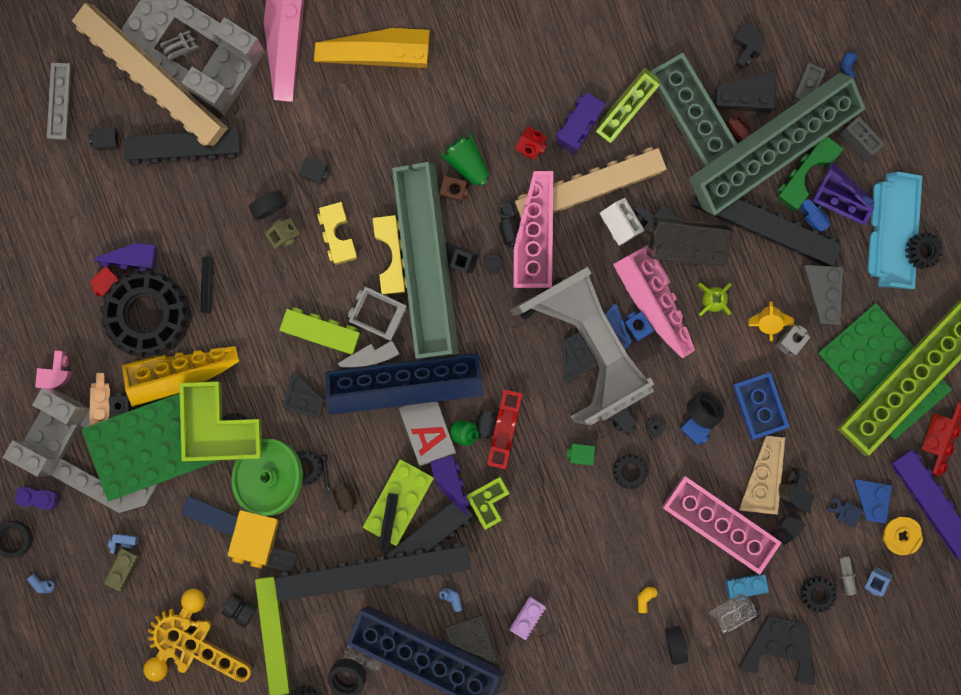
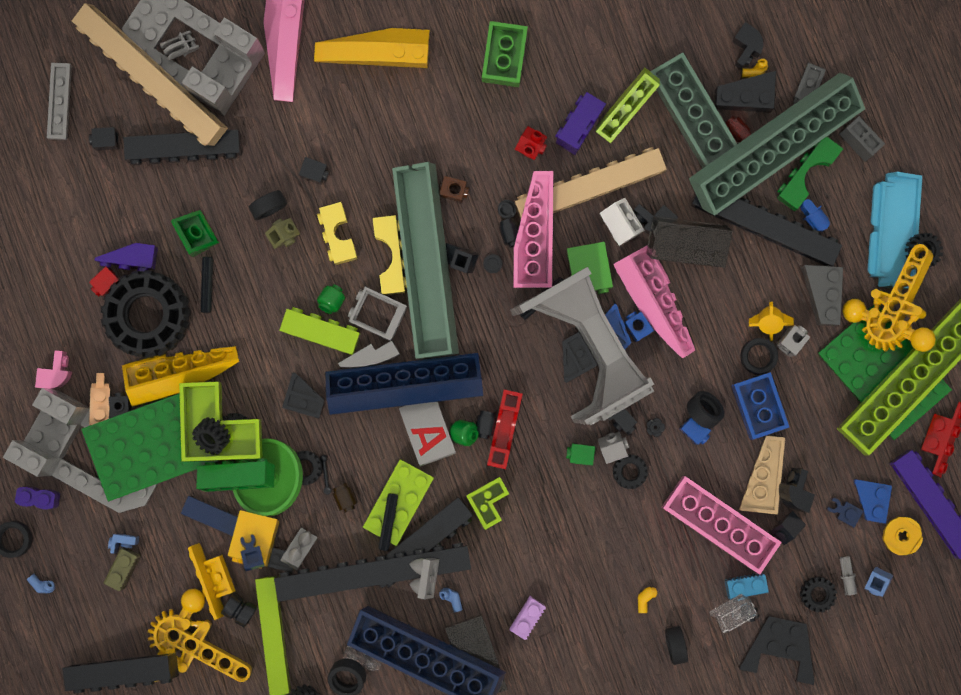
(120, 672): none -> black brick
(194, 232): none -> green slope
(211, 436): none -> black tyre
(213, 578): none -> yellow bracket
(235, 475): none -> green brick
(252, 556): none -> dark blue plate
(299, 548): none -> light grey tile
(331, 299): none -> green head
(426, 584): none -> light grey tile
(446, 479): dark purple slope -> none
(467, 159): green cone -> none
(504, 54): none -> bright green brick
(595, 258): none -> bright green brick
(613, 447): none -> light grey brick
(714, 299): lime piece -> none
(760, 68): none -> yellow arm
(773, 353): none -> black tyre
(843, 196): dark purple wedge -> none
(847, 63): blue arm -> none
(921, 338): none -> yellow piece

